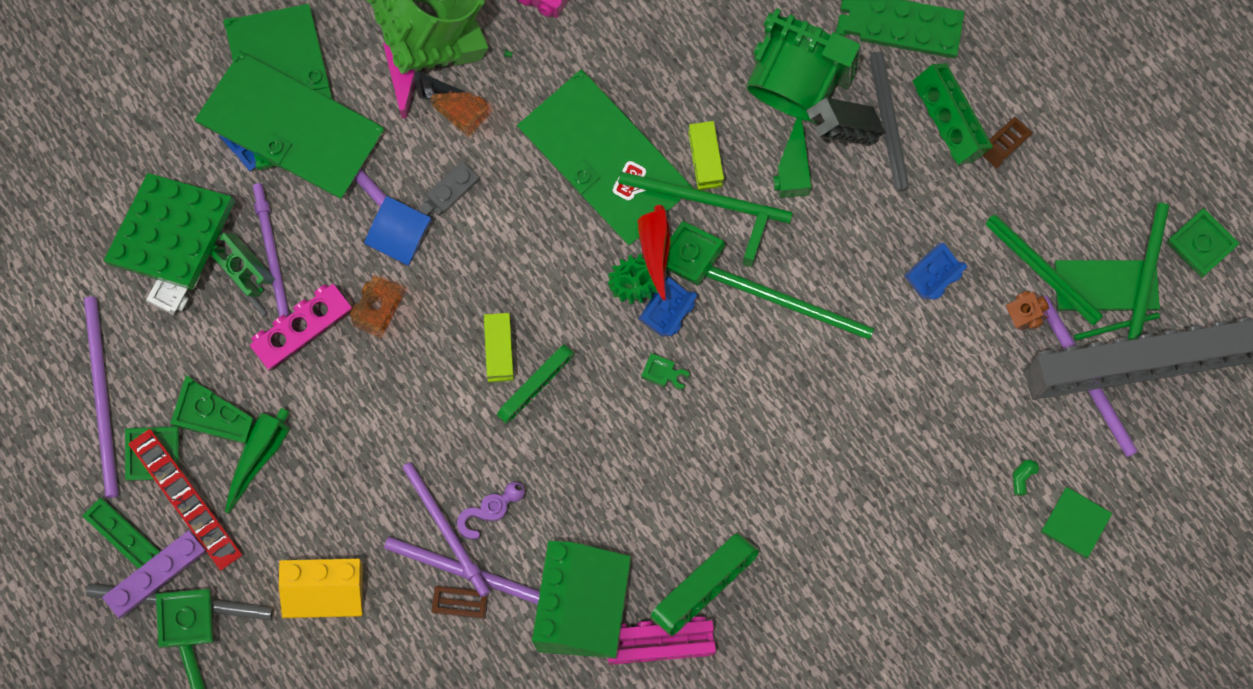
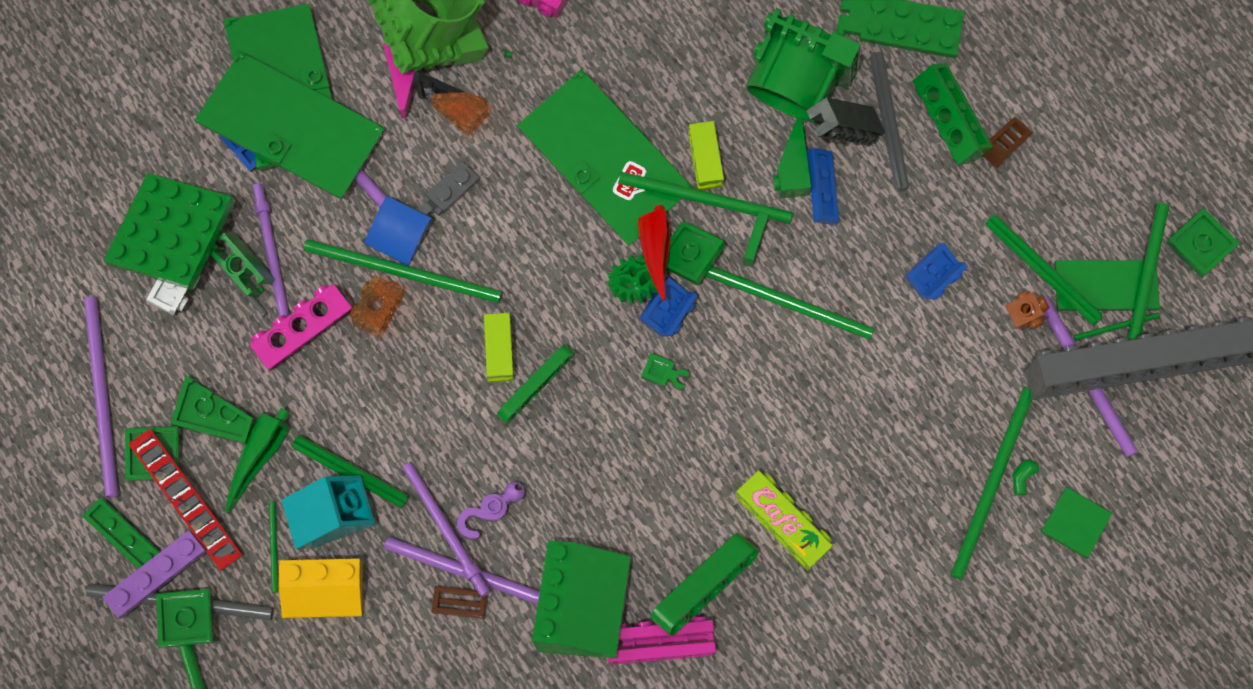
(273, 546): none -> green axle
(327, 511): none -> teal slope
(347, 469): none -> green axle
(402, 271): none -> green piece
(783, 520): none -> lime brick
(823, 186): none -> blue plate
(992, 484): none -> green piece

